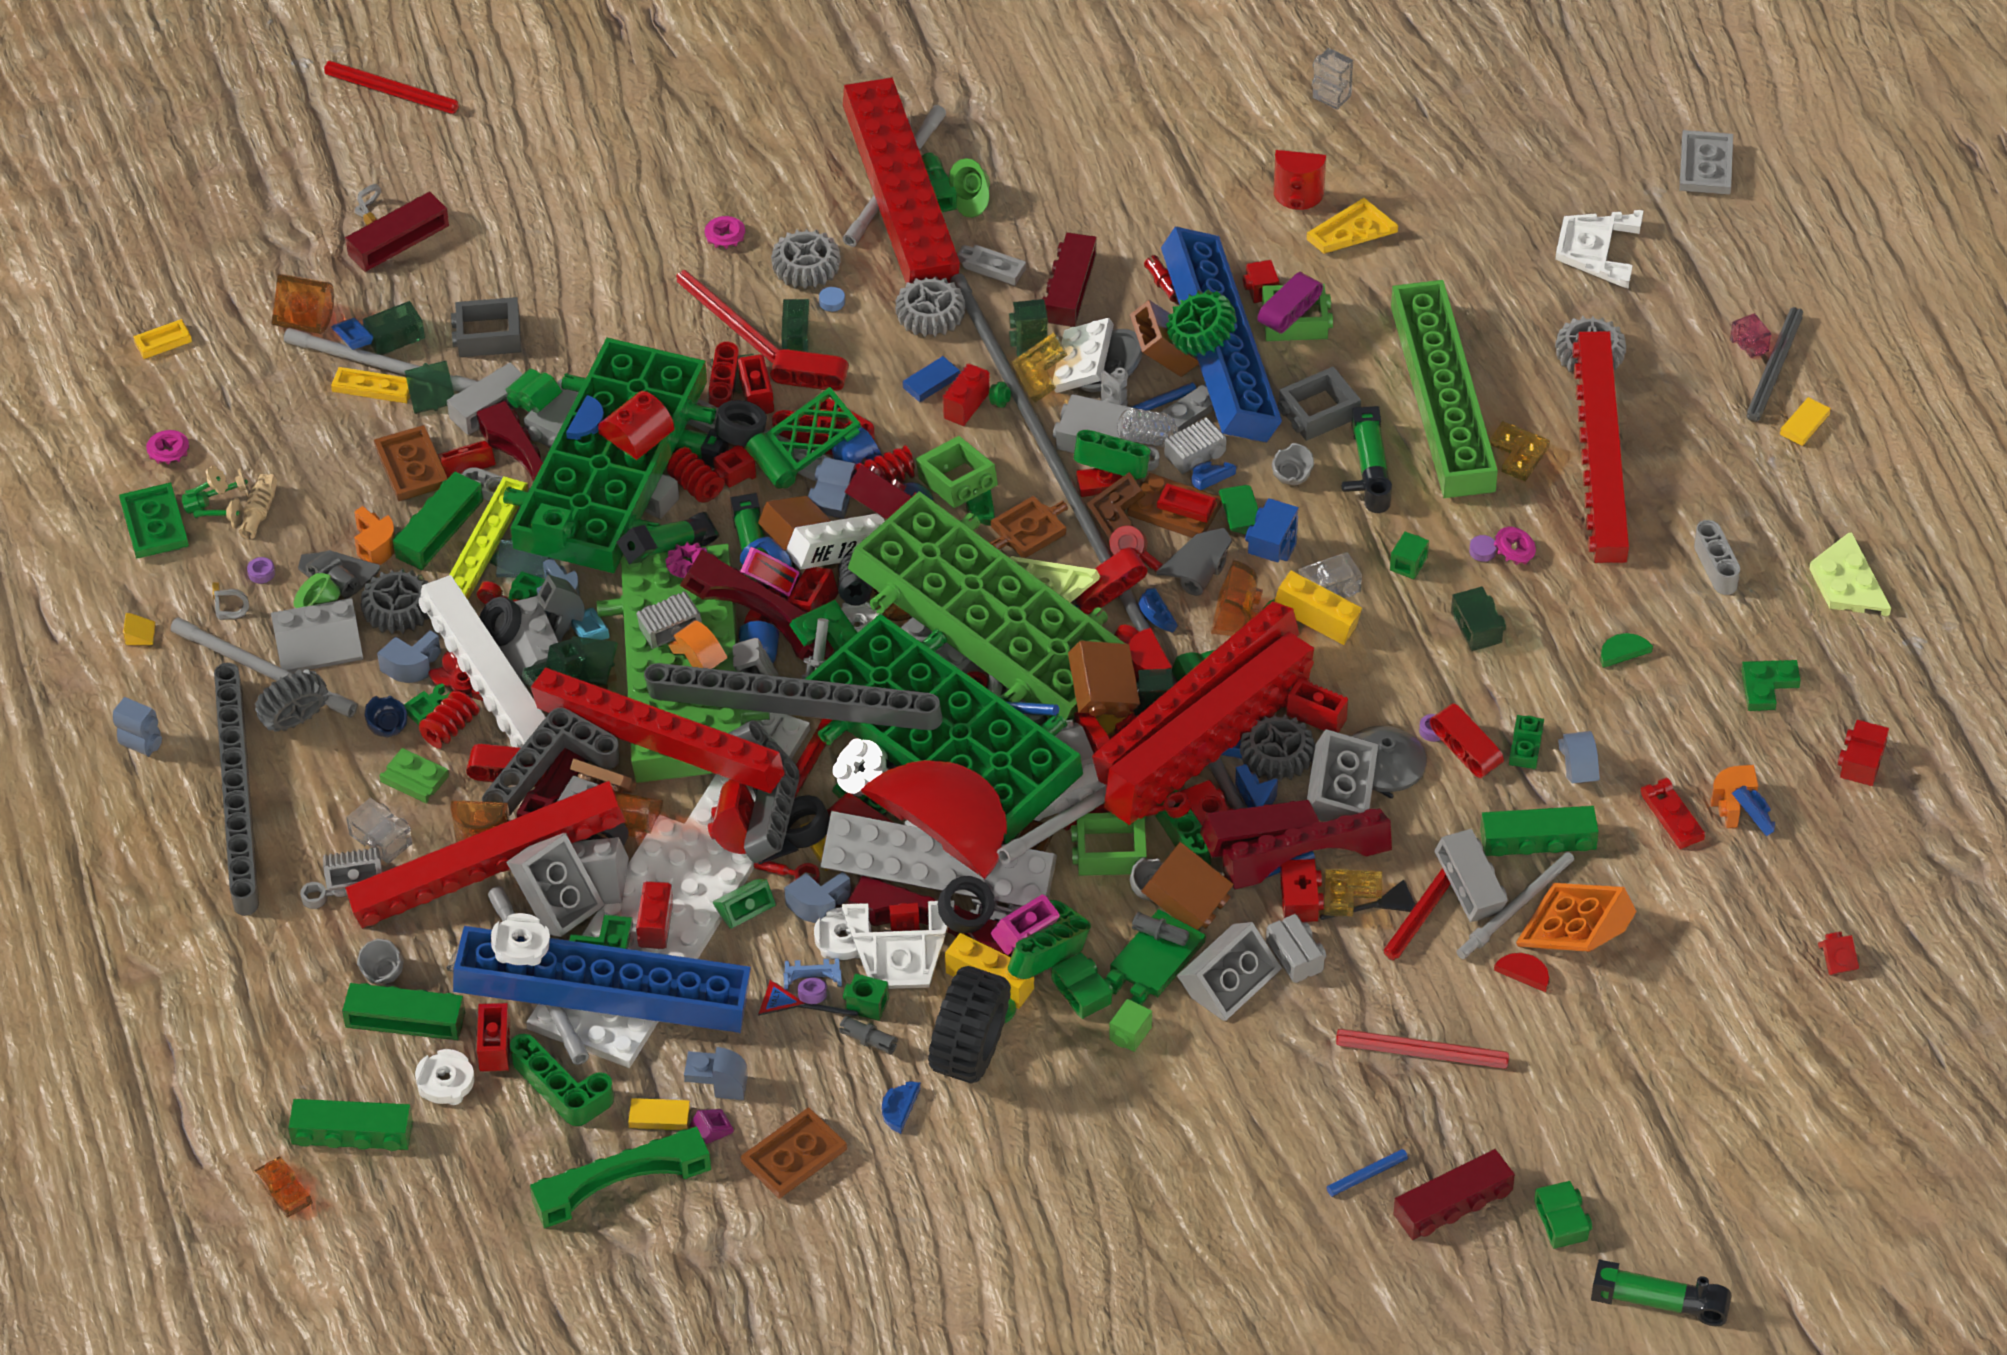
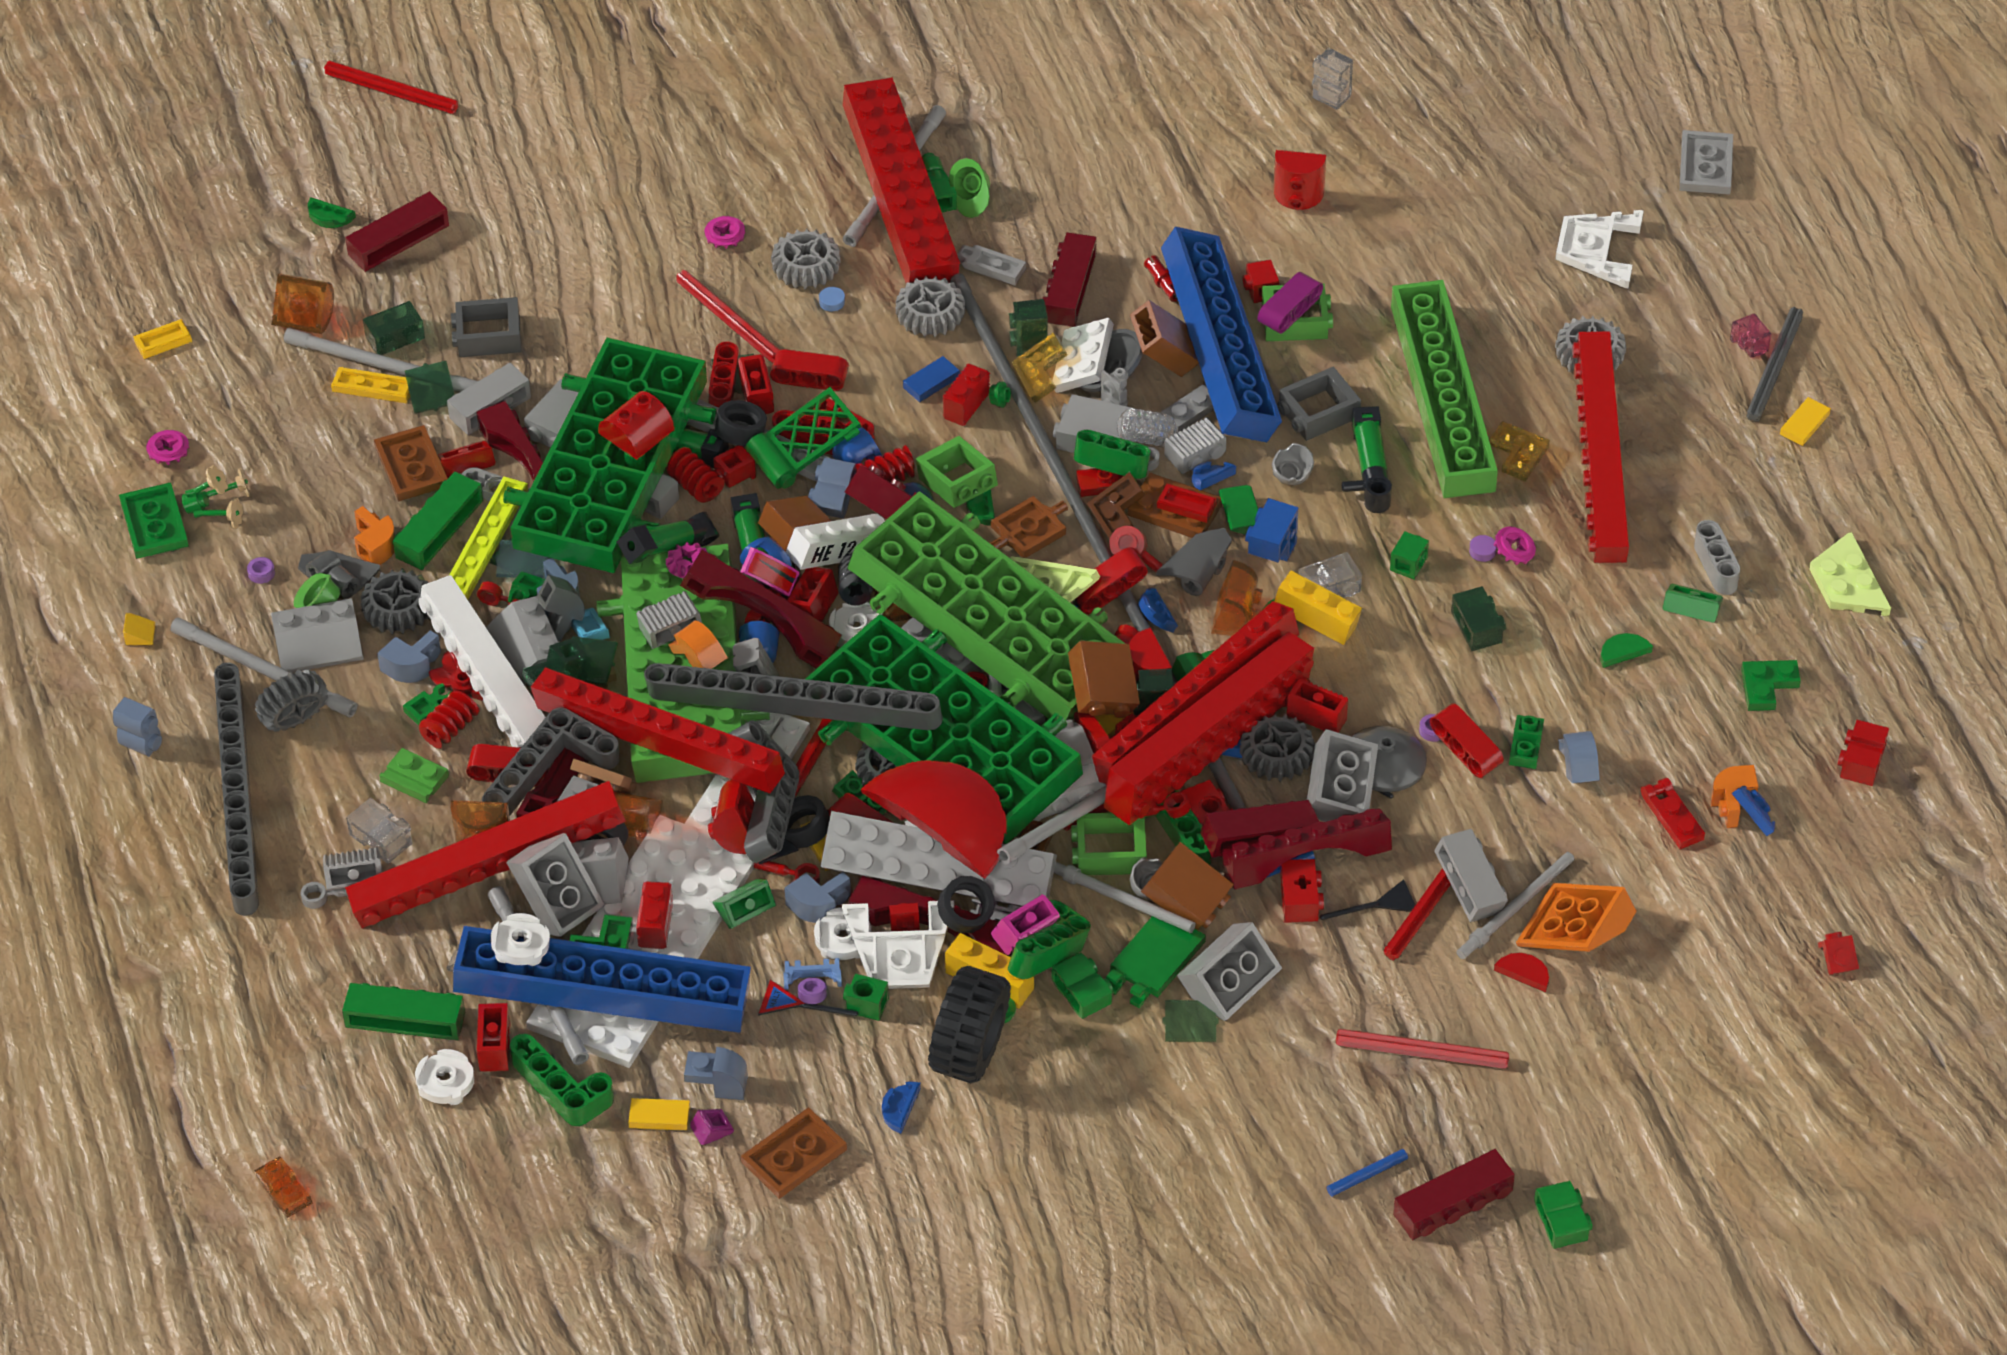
(226, 615): light grey piece -> none
(258, 504): tan hinge -> none
(328, 214): none -> green tile
(350, 1124): green brick -> none
(353, 333): blue tile -> none
(361, 209): light grey piece -> none
(380, 961): light grey hair -> none
(385, 716): dark blue hair -> none
(511, 622): black tyre -> none
(533, 391): green brick -> none
(553, 525): green brick -> none
(586, 419): blue tile -> none
(676, 1154): green arch -> none
(796, 324): clear green brick -> none
(819, 648): light grey piece -> none
(839, 627): green plate -> none
(852, 757): white plate -> none
(868, 1035): dark grey pin -> none
(1036, 708): blue bar -> none
(1073, 875): none -> light grey bar
(1130, 1025): bright green brick -> none
(1159, 929): dark grey axle -> none
(1165, 398): blue bar -> none
(1189, 1021): none -> clear green piece
(1201, 323): green gear -> none
(1253, 792): blue slope -> none
(1296, 948): light grey brick -> none
(1345, 885): clear yellow plate -> none
(1351, 226): yellow wing -> none
(1539, 831): green brick -> none
(1692, 602): none -> green slope
(1705, 1300): piece -> none

